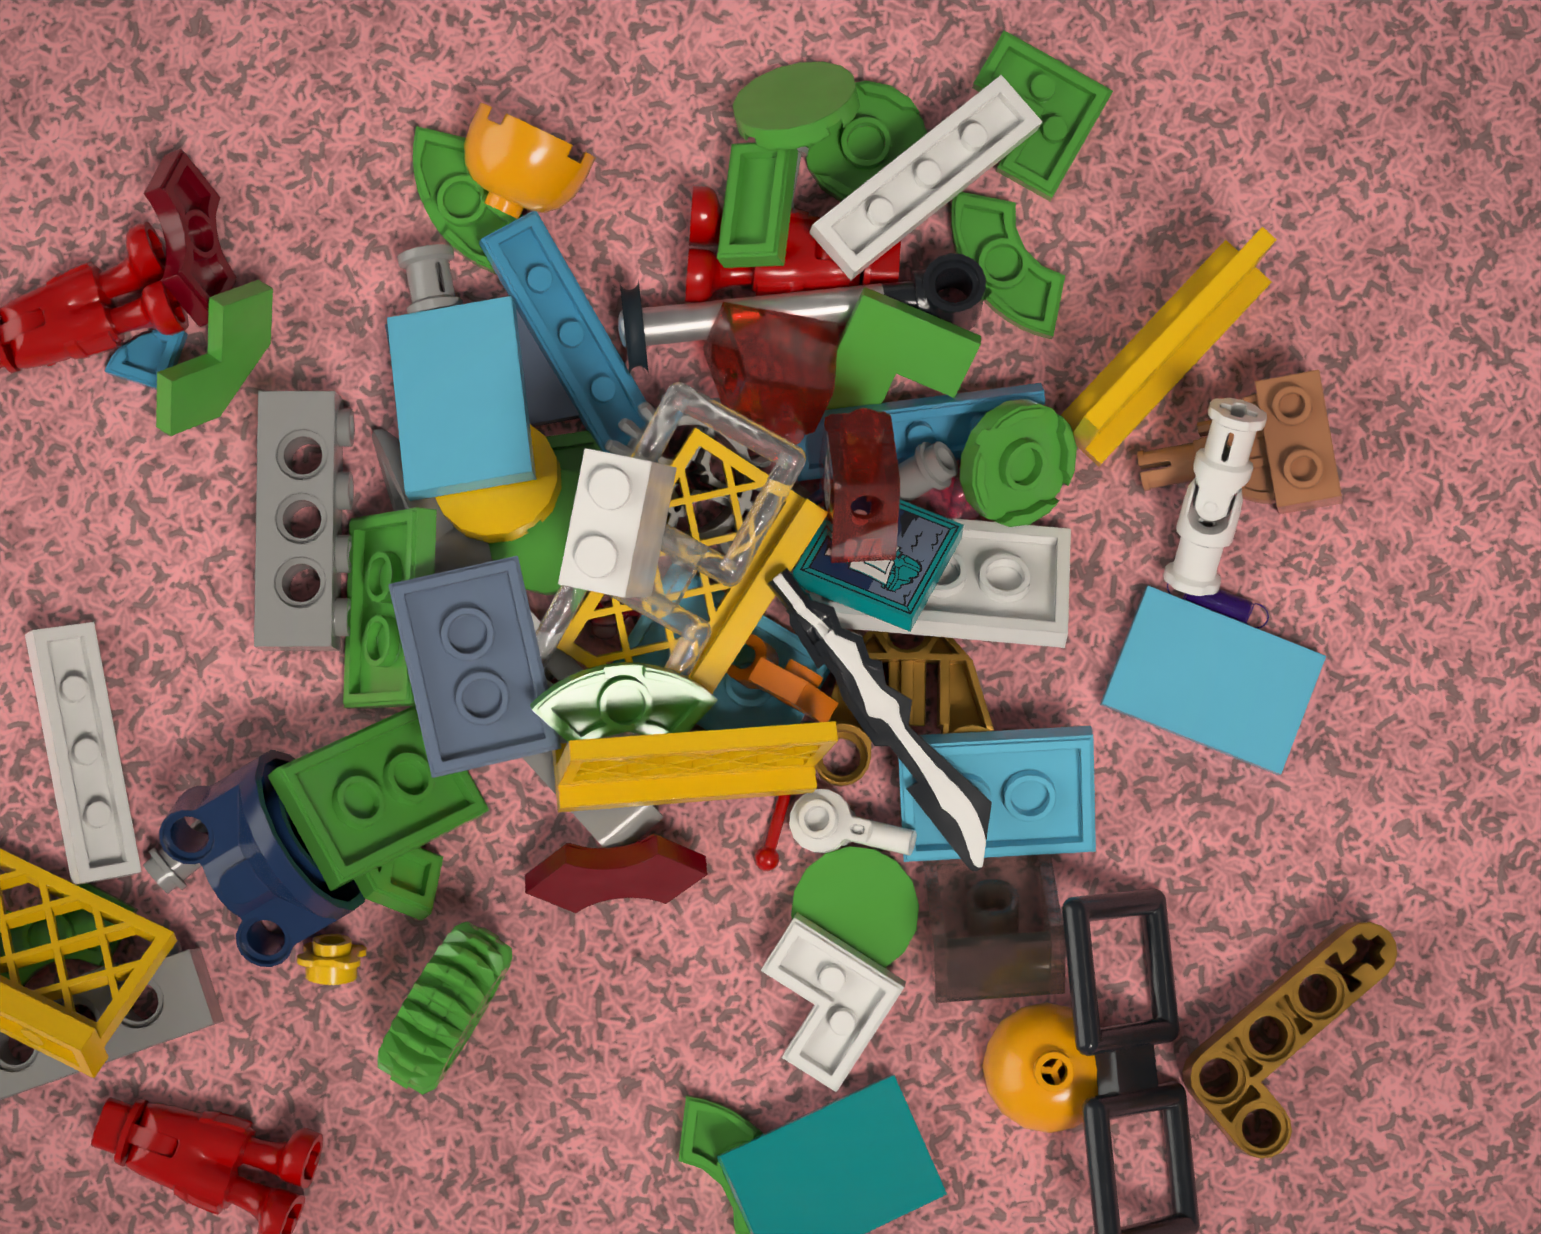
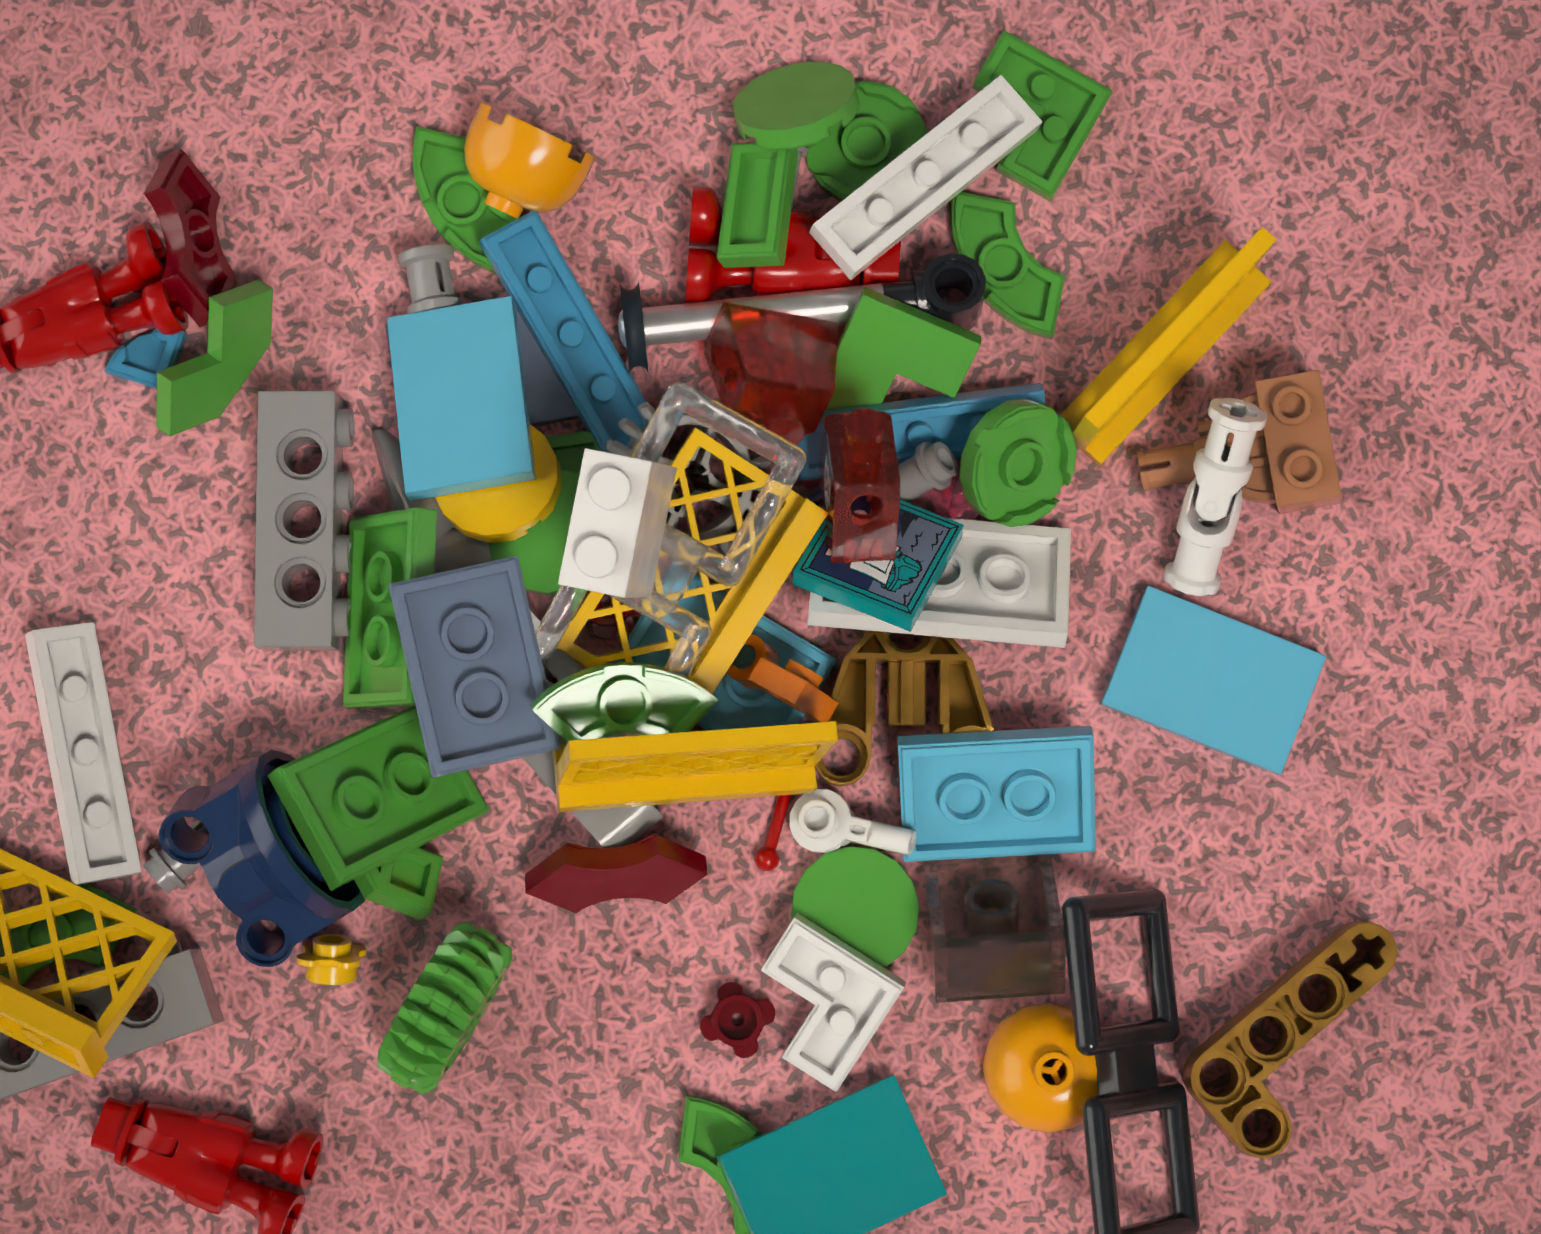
(719, 1024): none -> dark red plate
(884, 714): black sword -> none
(1225, 604): dark purple piece -> none

